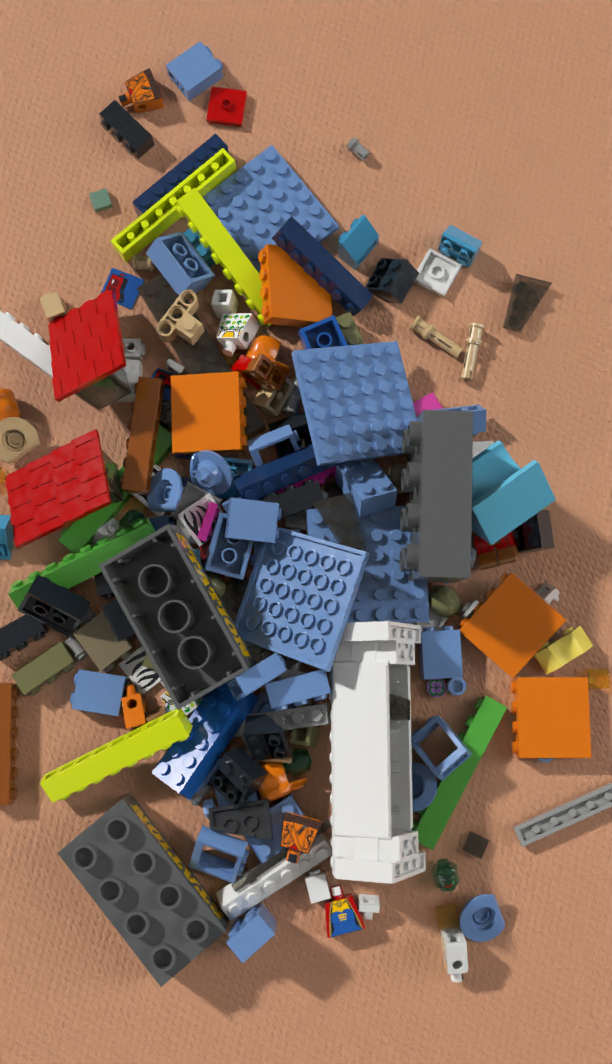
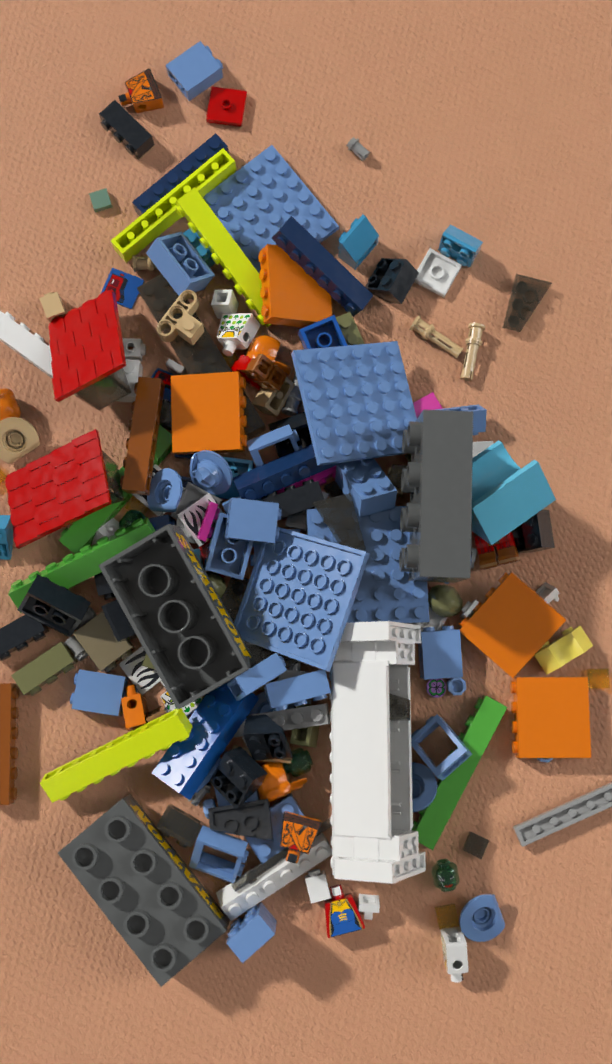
(179, 825): none -> clear smoke brick

